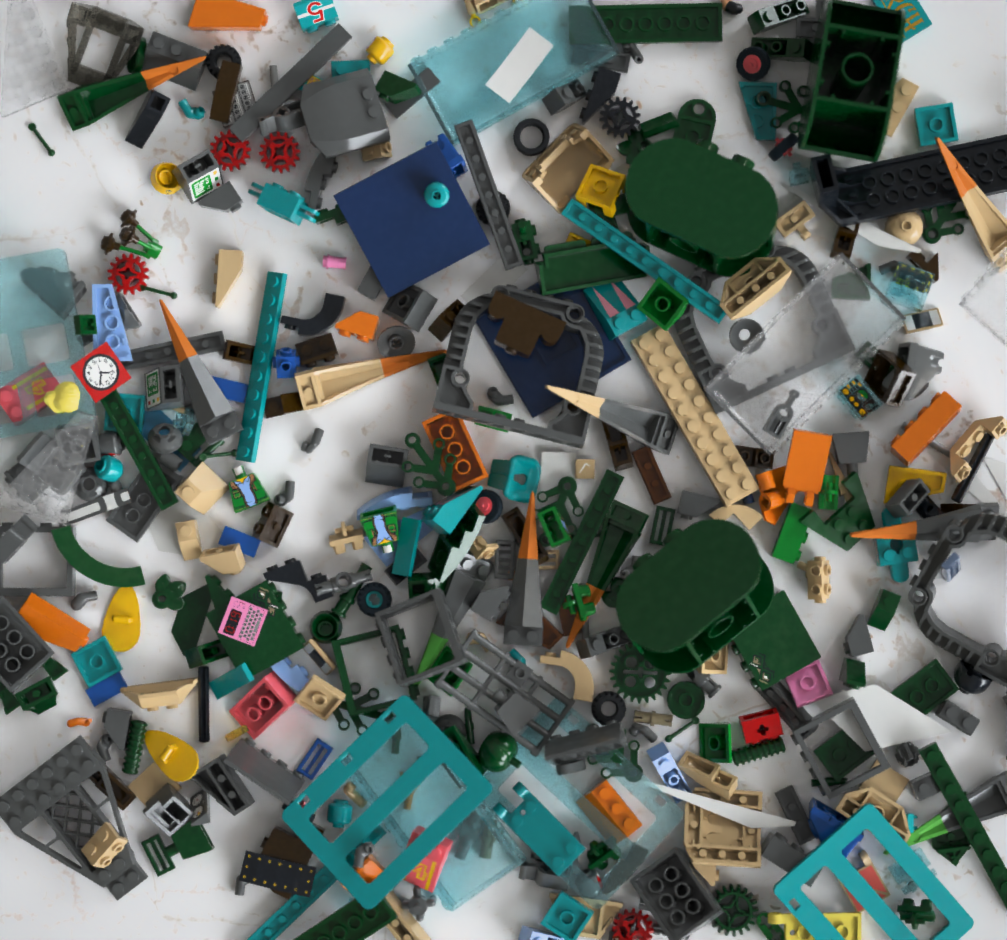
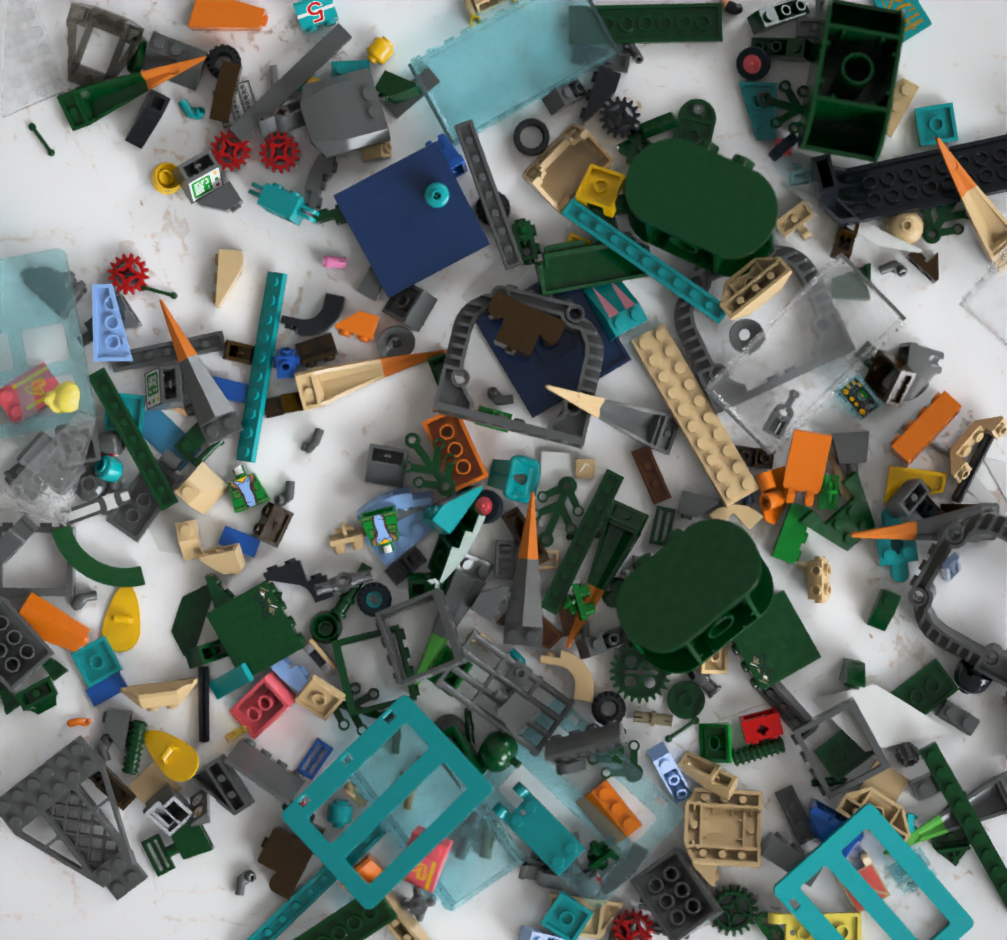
(85, 325): dark green bracket -> none
(100, 372): sticker -> none
(103, 846): tan bracket -> none
(127, 235): dark brown plant -> none
(165, 443): dark grey piece -> none
(171, 591): dark green plate -> none
(184, 421): clear light blue tile -> none
(202, 456): dark green hinge -> none
(243, 621): tile -> none
(277, 874): black sticker -> none
(361, 852): dark grey arm -> none
(407, 547): teal tile -> none
(431, 705): dark grey piece -> none
(443, 324): dark brown slope -> none
(482, 550): tan bracket -> none
(519, 65): white sticker -> none
(554, 528): green torso -> none
(618, 448): dark brown slope -> none
(644, 730): dark grey arm -> none
(663, 304): green slope -> none
(739, 814): white sticker -> none
(809, 684): bright pink tile -> none
(858, 638): dark grey slope -> none
(909, 286): clear light blue slope -> none
(916, 914): dark green hips -> none
(922, 321): slope -> none

